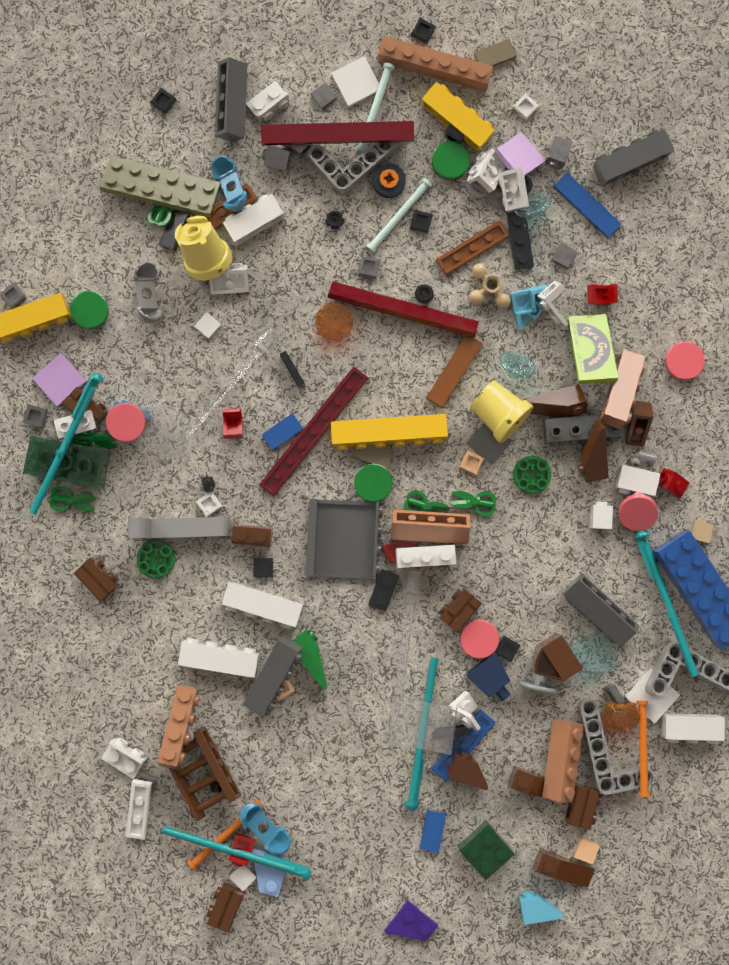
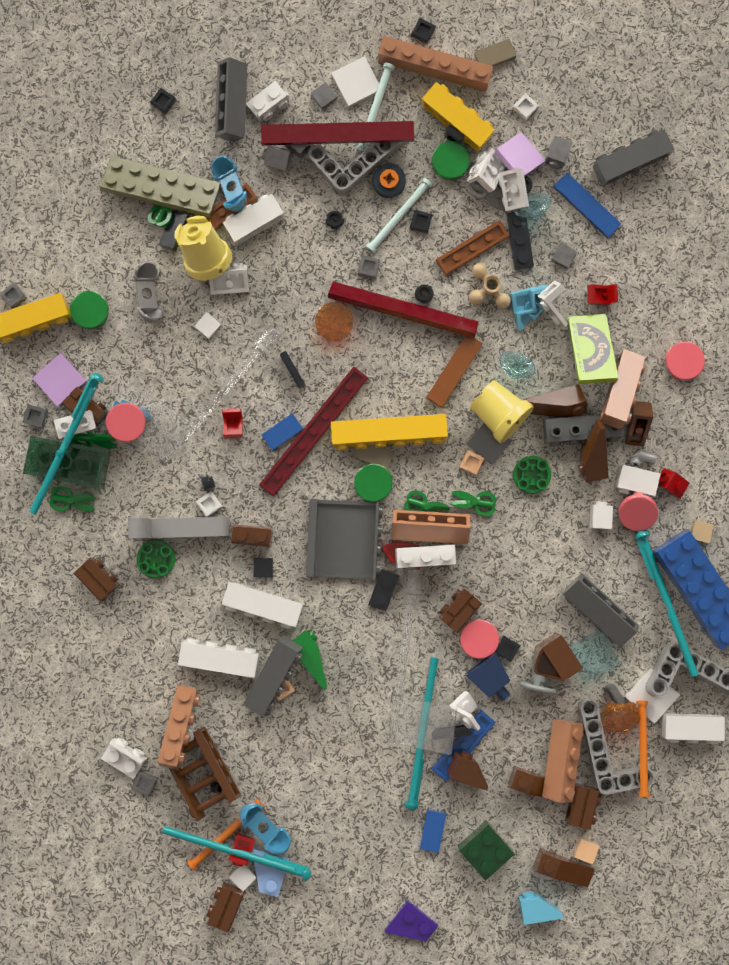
(139, 809): white tile -> none

